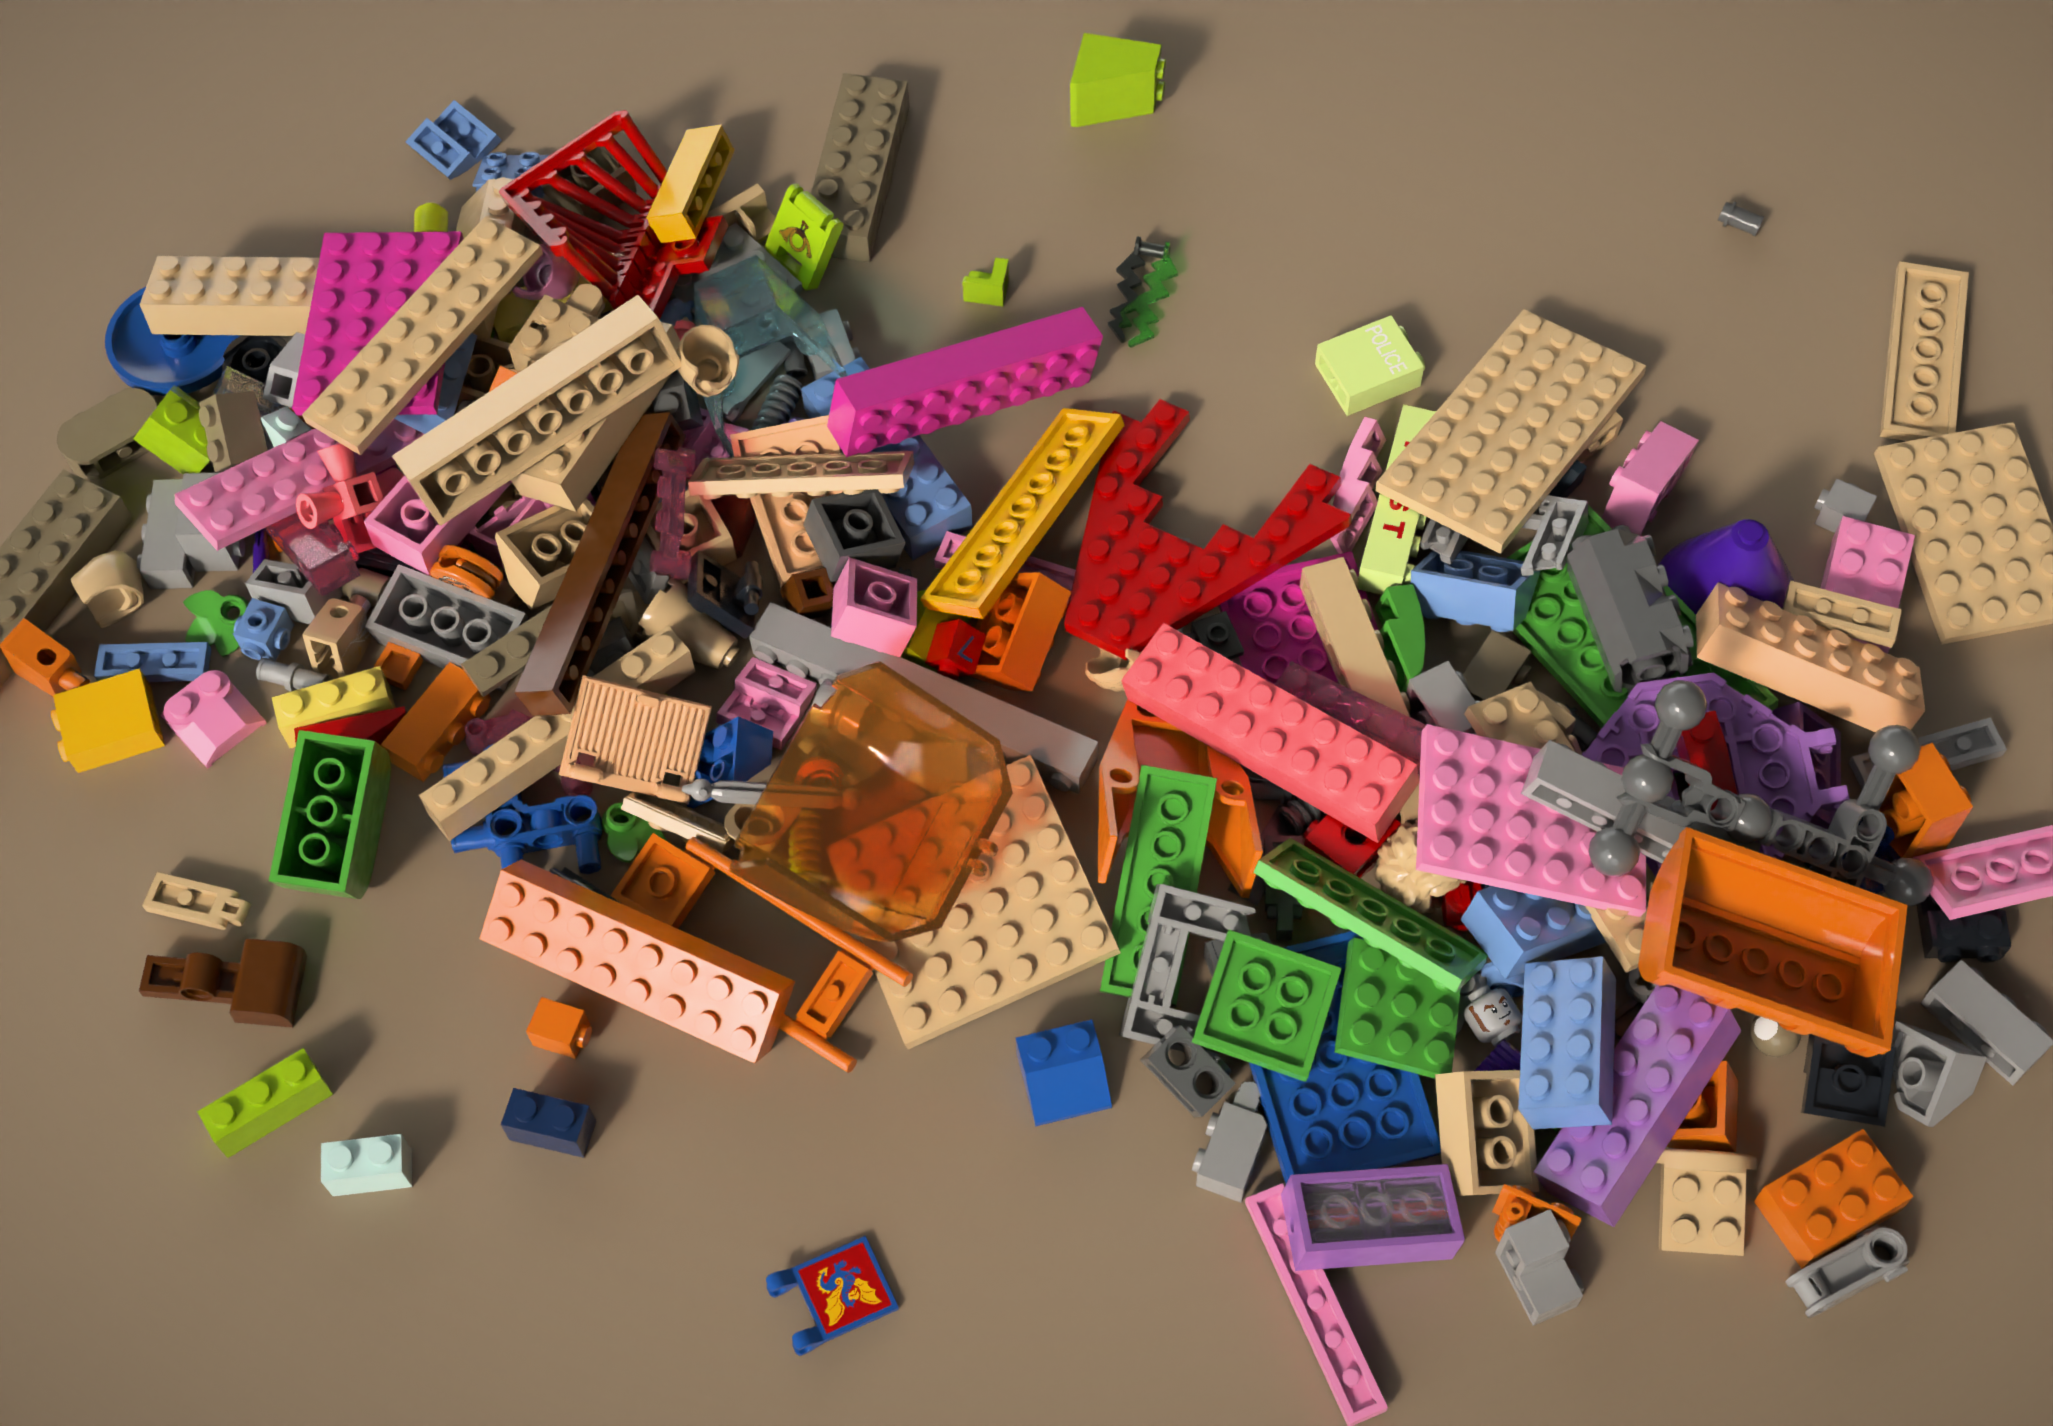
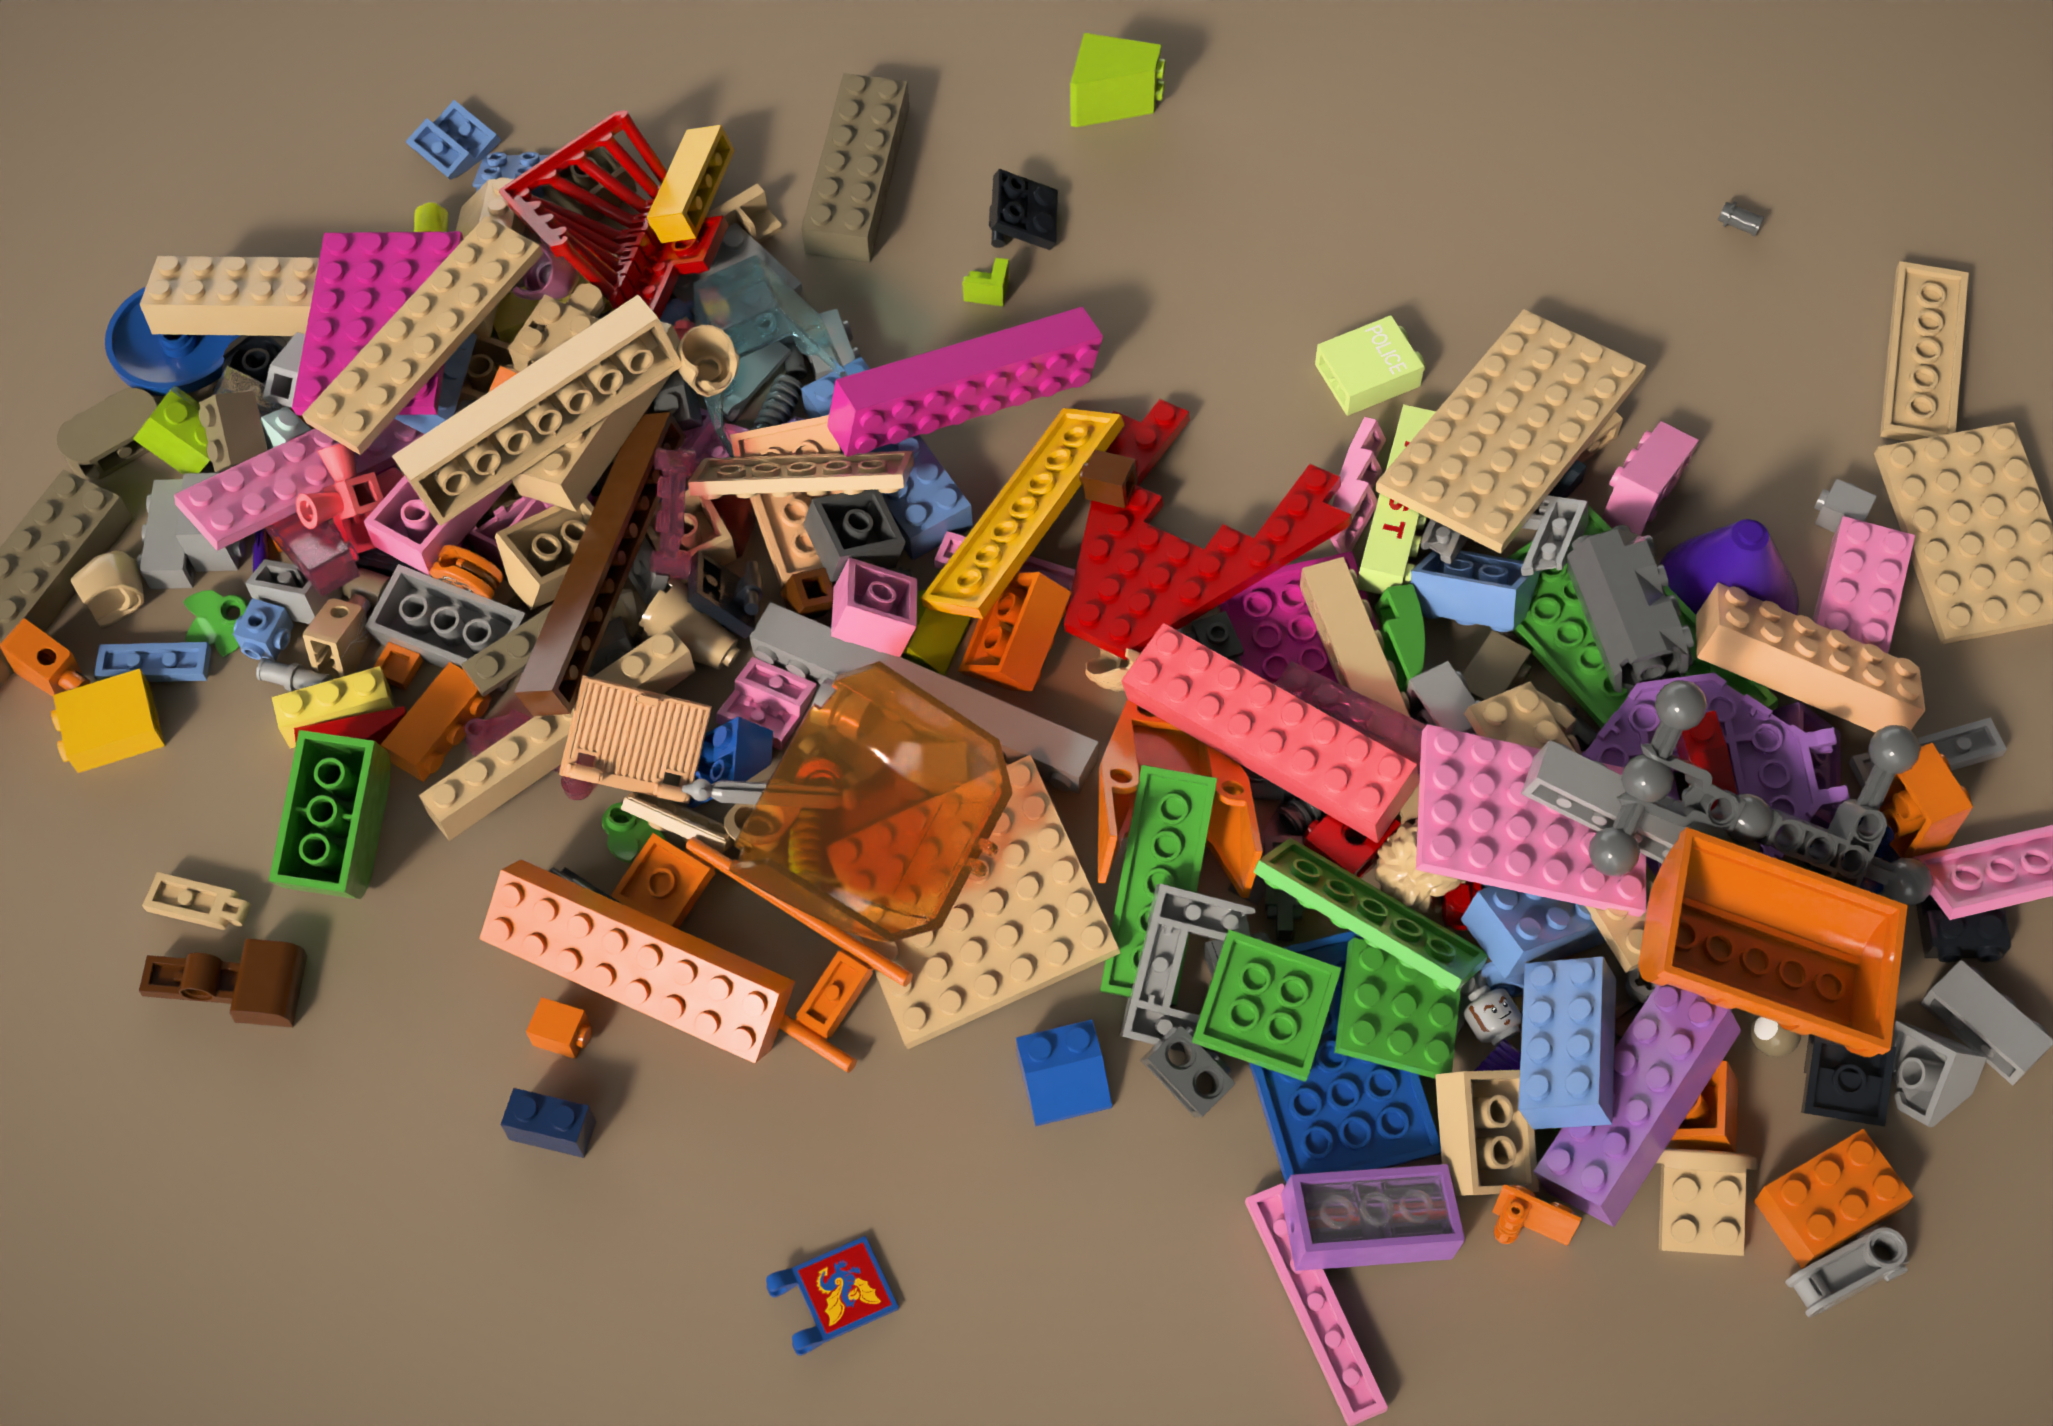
(211, 716): bright pink slope -> none
(264, 1103): lime brick -> none
(366, 1165): light aqua brick -> none
(536, 829): blue pin -> none
(803, 234): lime container -> none
(955, 649): red brick -> none
(1022, 211): none -> black plate
(1109, 478): none -> reddish brown brick
(1164, 270): piece -> none
(1233, 1146): light grey hinge -> none
(1536, 1267): light grey brick -> none
(1845, 613): tan plate -> none

